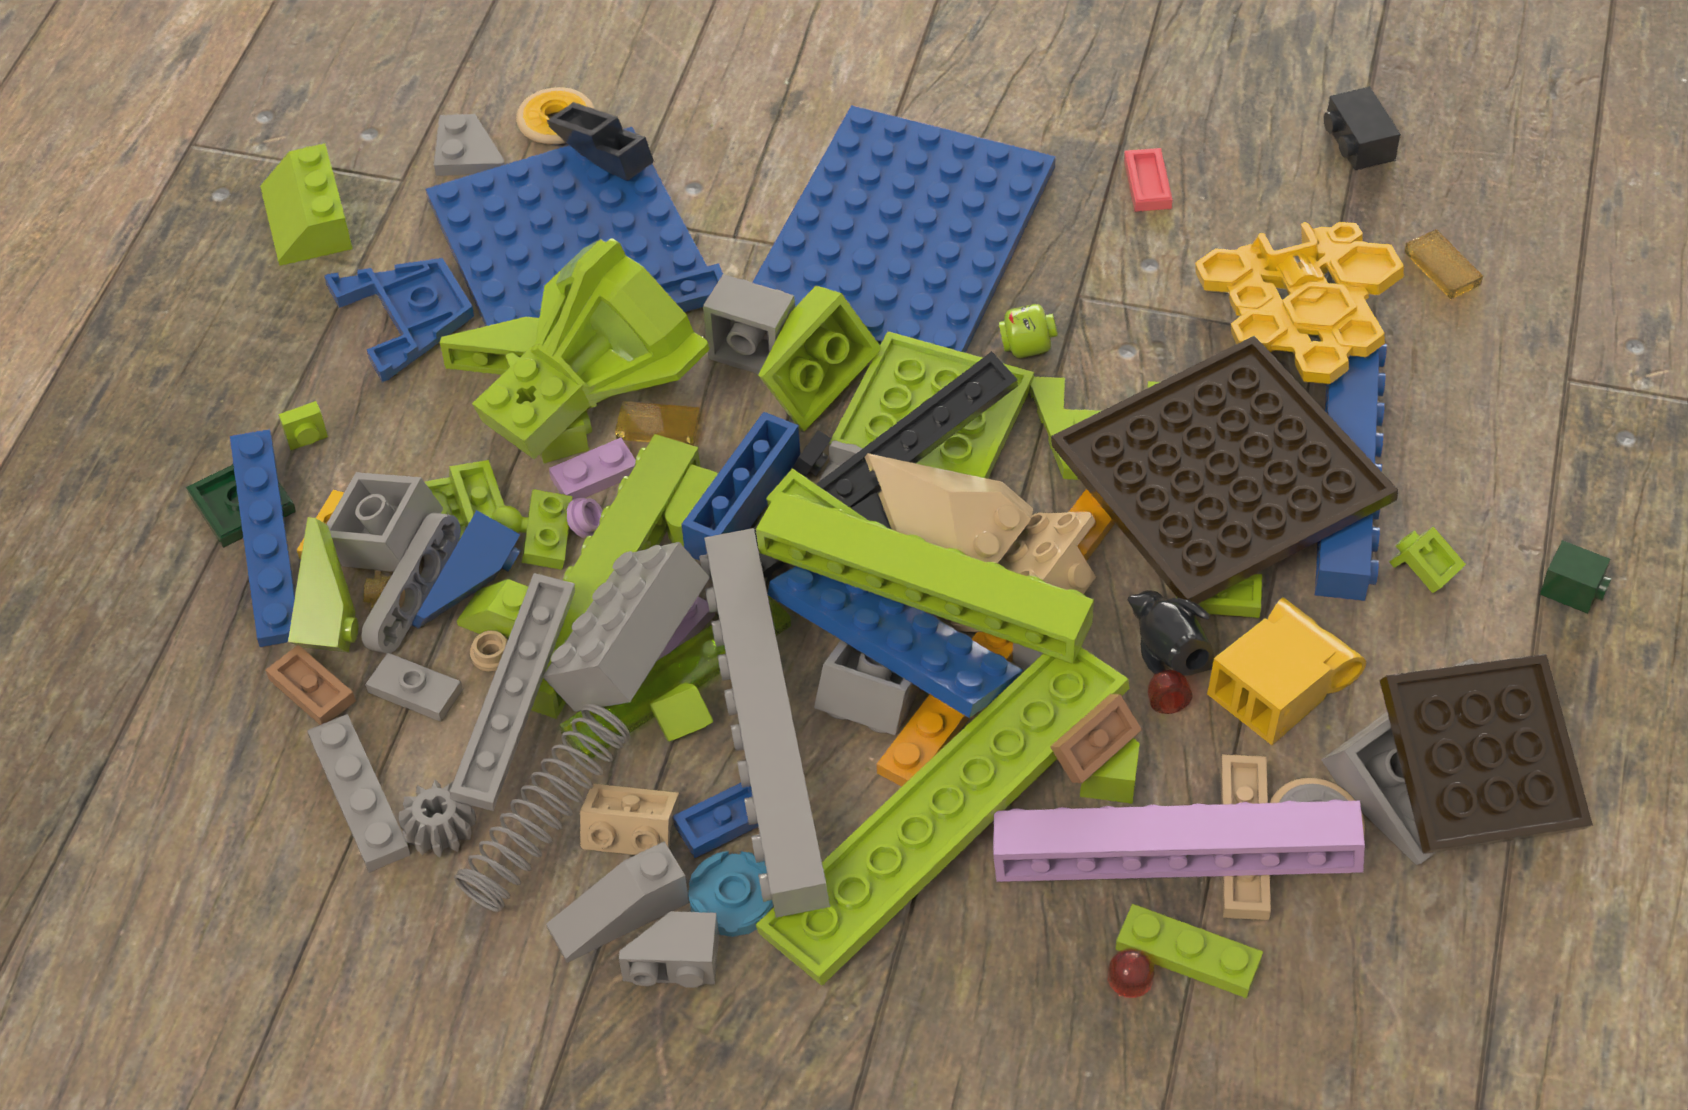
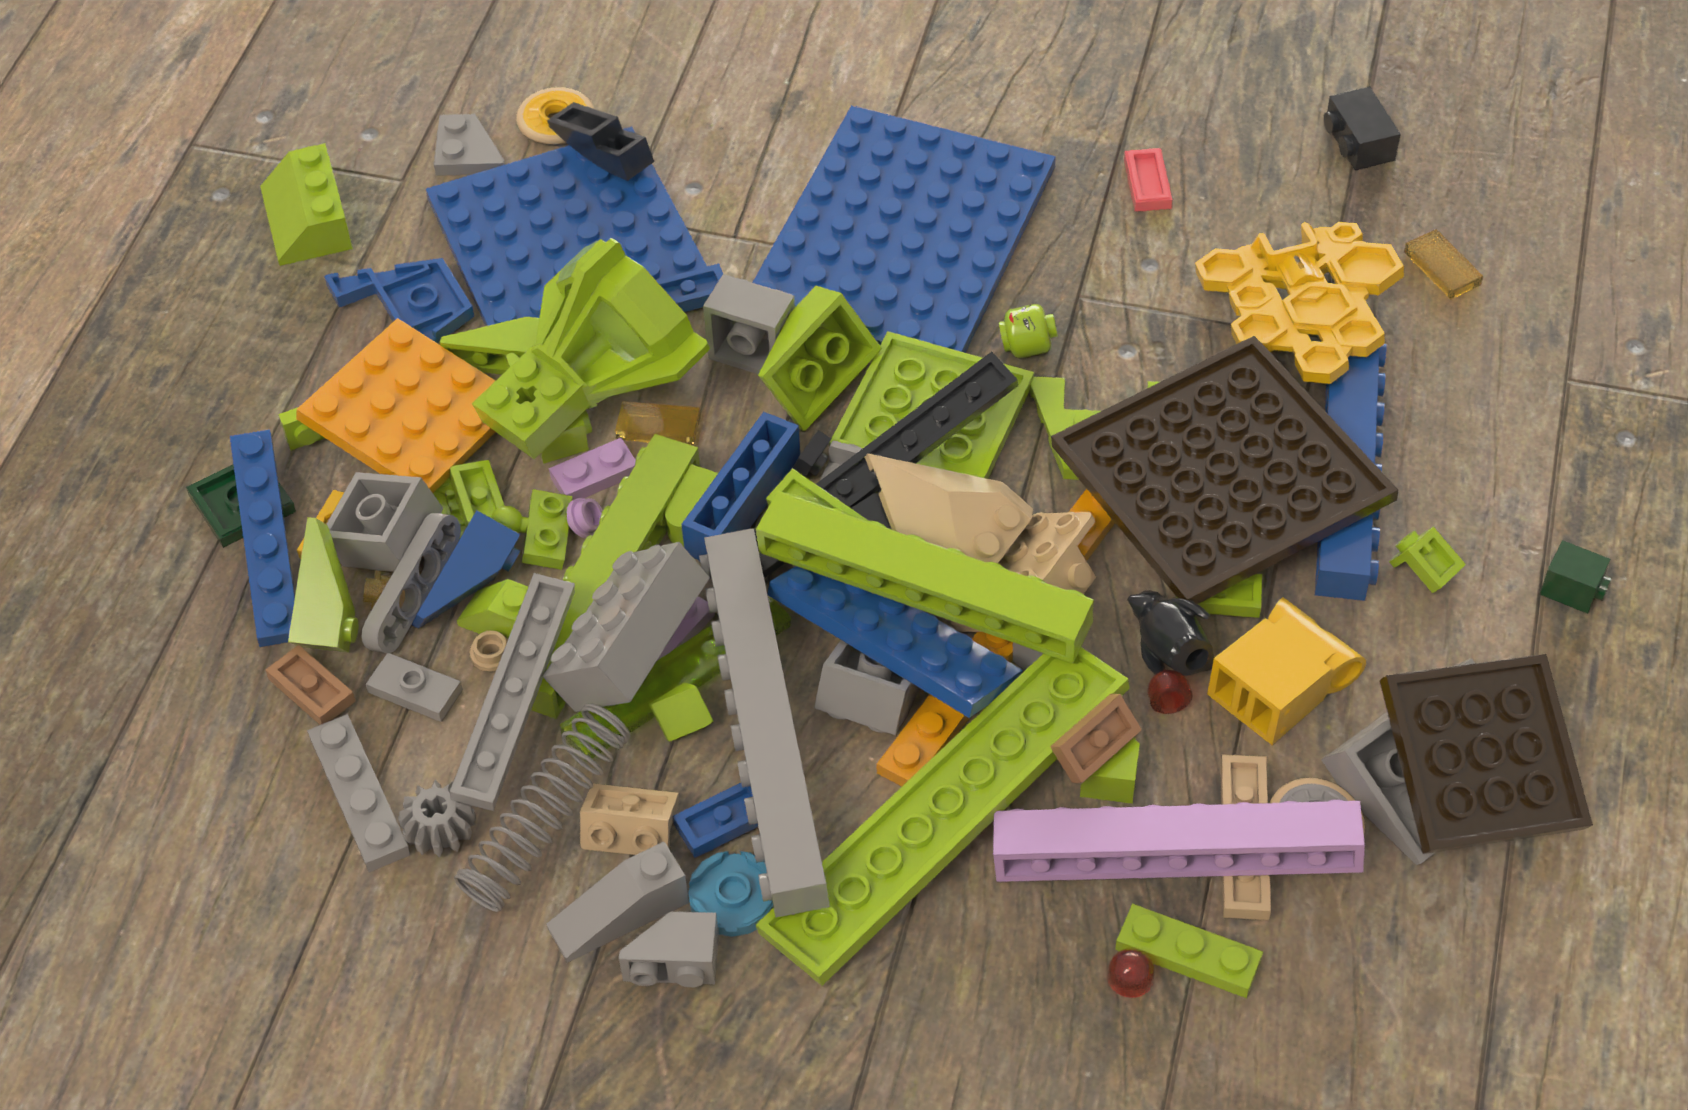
(402, 407): none -> light orange plate

